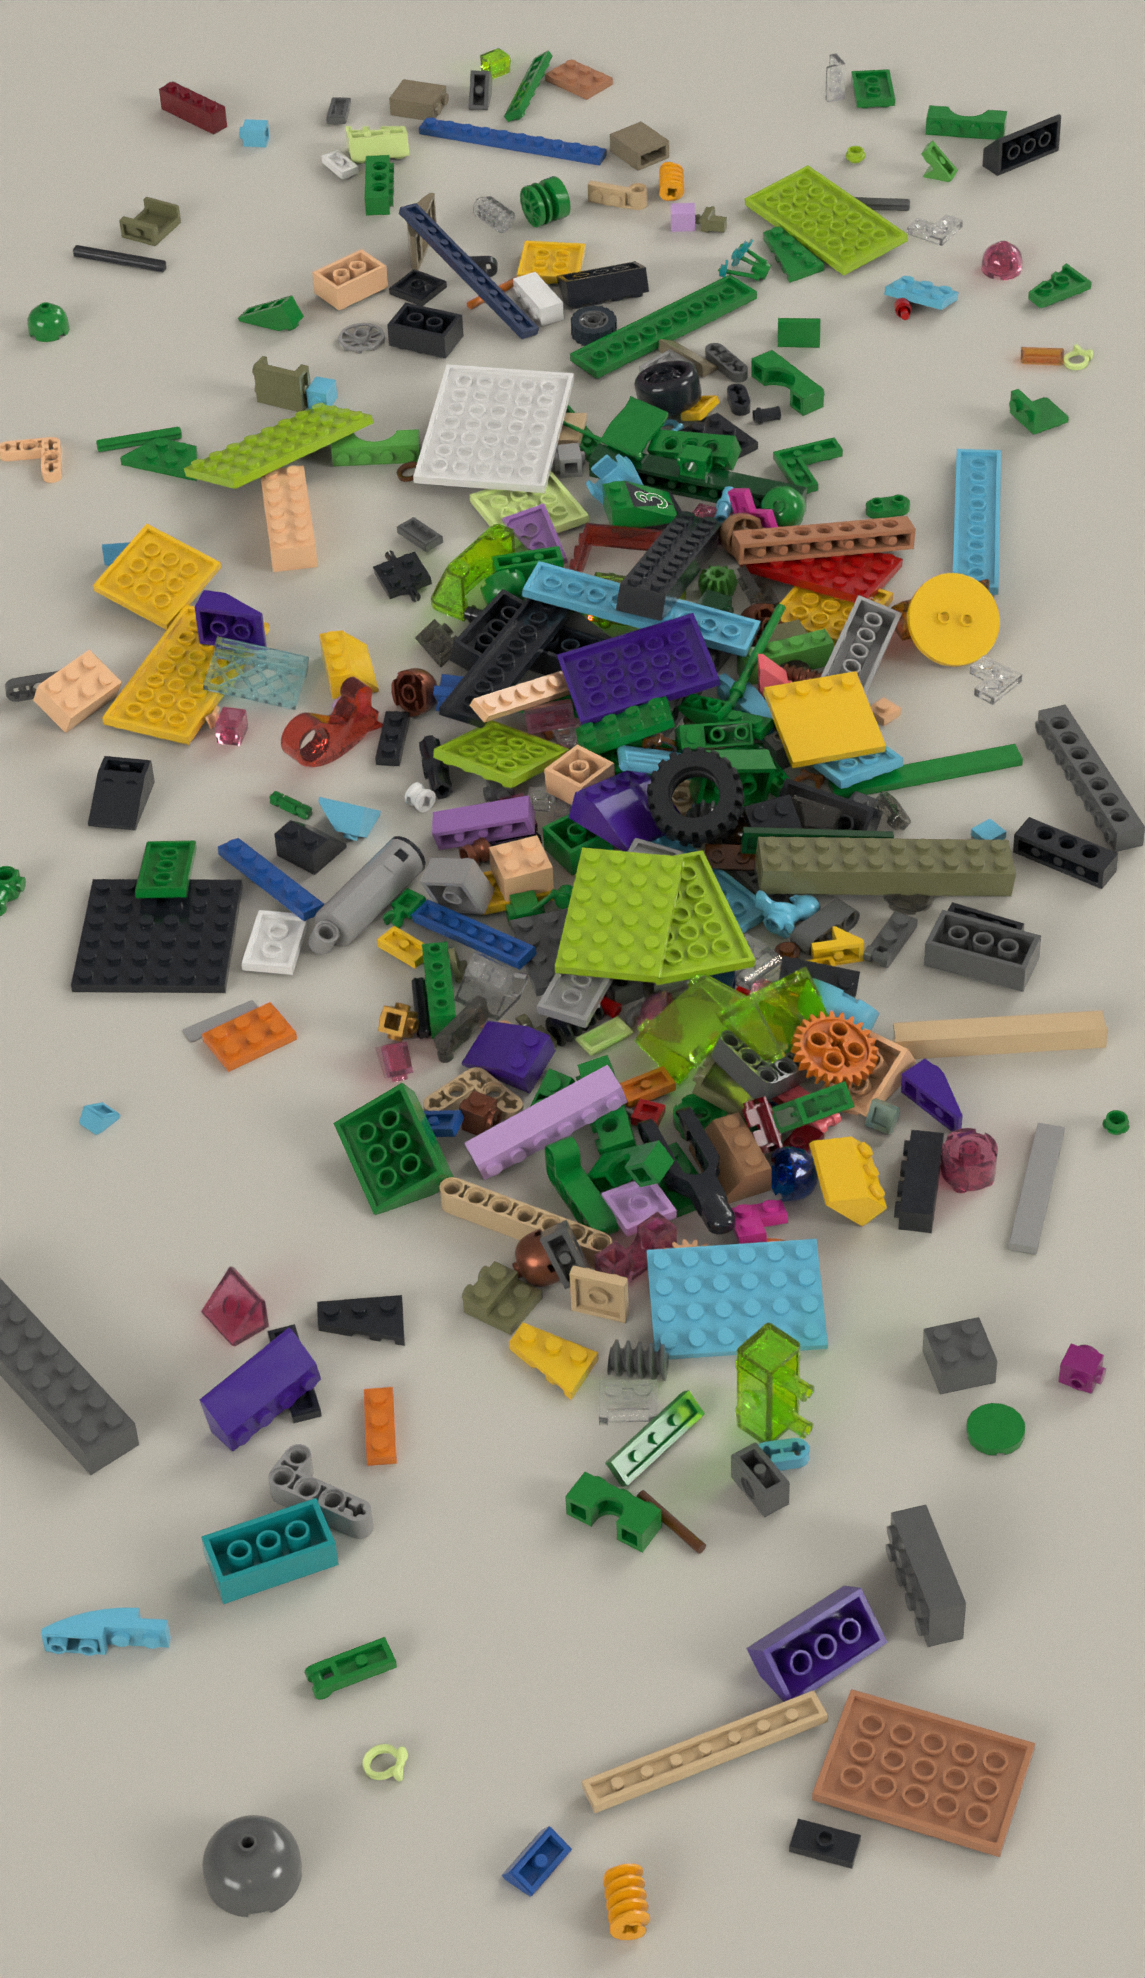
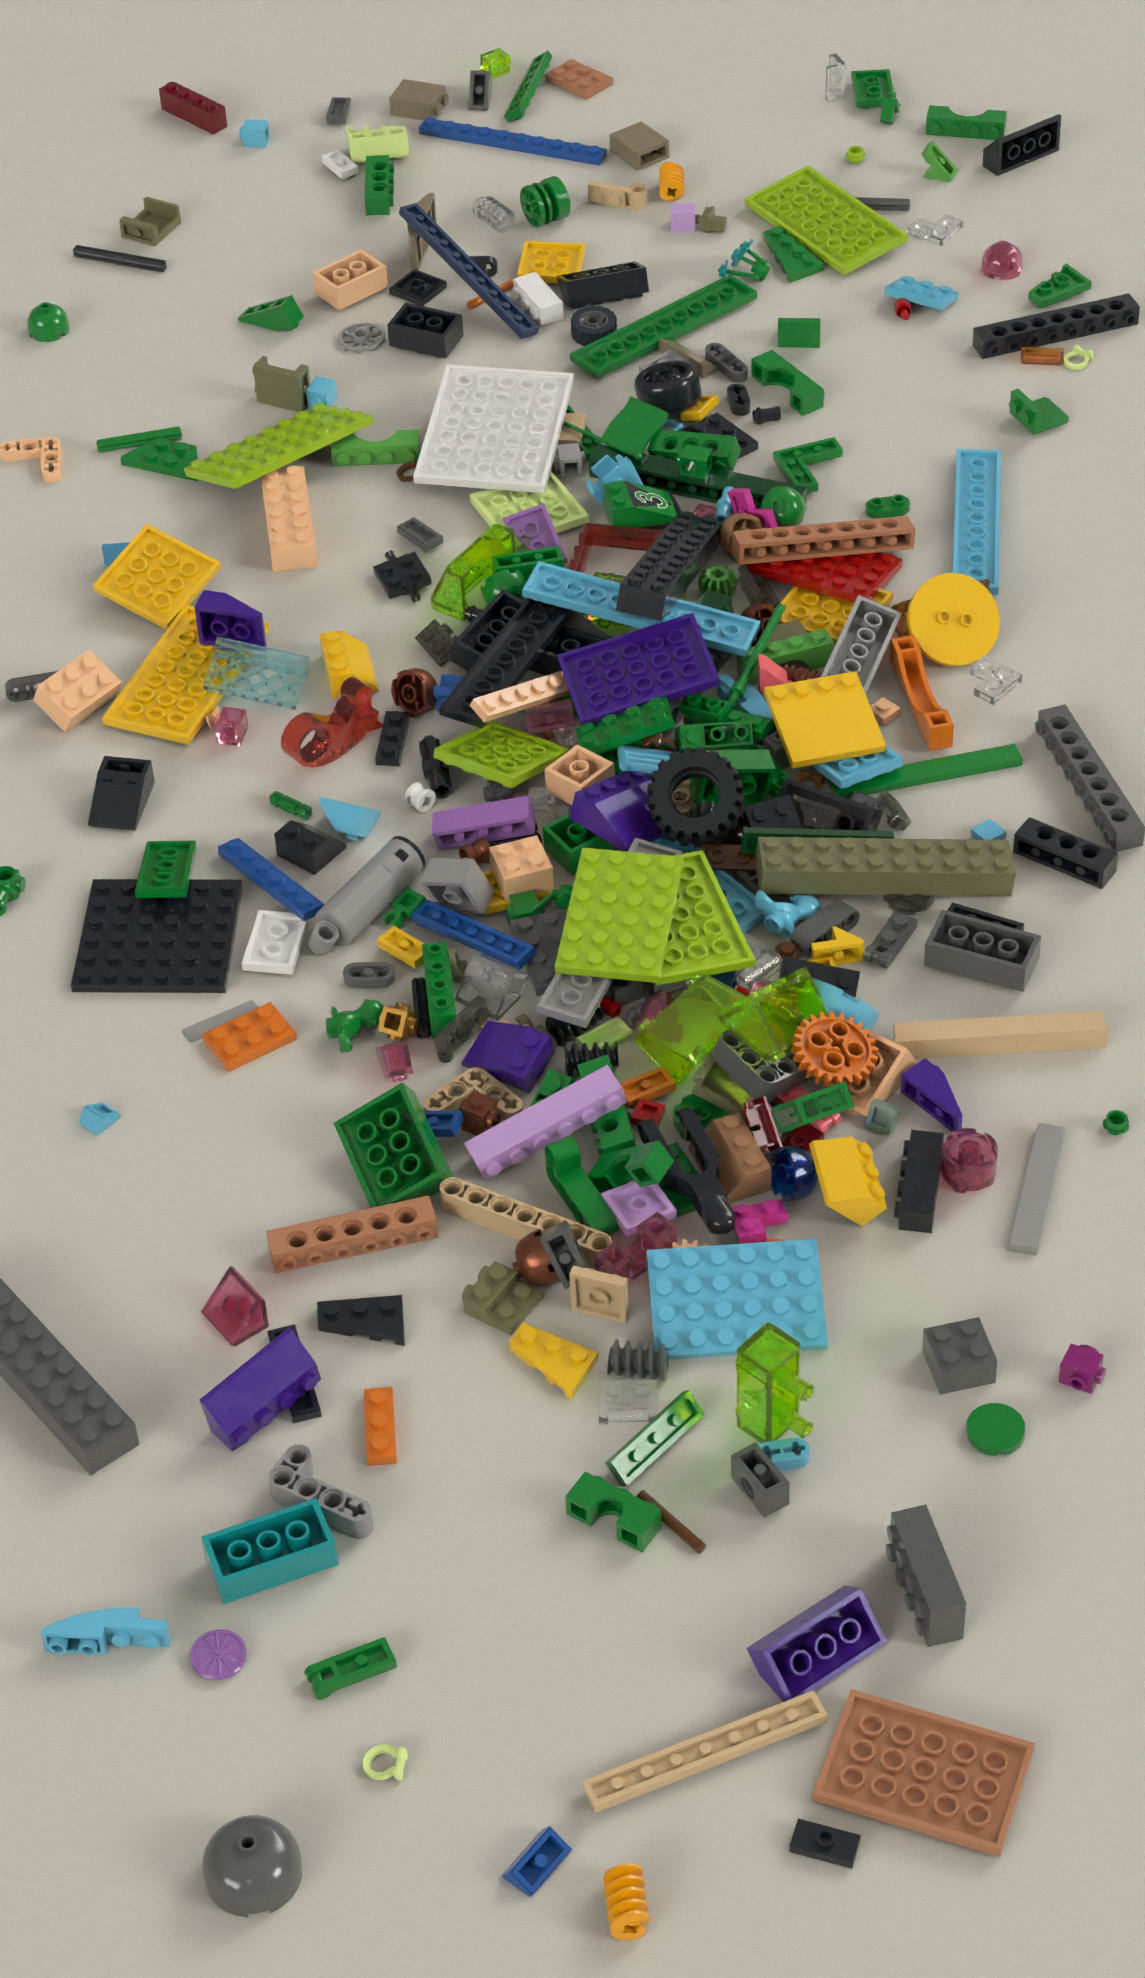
(218, 1654): none -> medium lavender wheel
(347, 1024): none -> green animal
(352, 1234): none -> nougat brick
(368, 974): none -> dark grey plate
(576, 1057): none -> black piece
(889, 107): none -> green piece
(931, 718): none -> orange arch
(1056, 325): none -> black brick

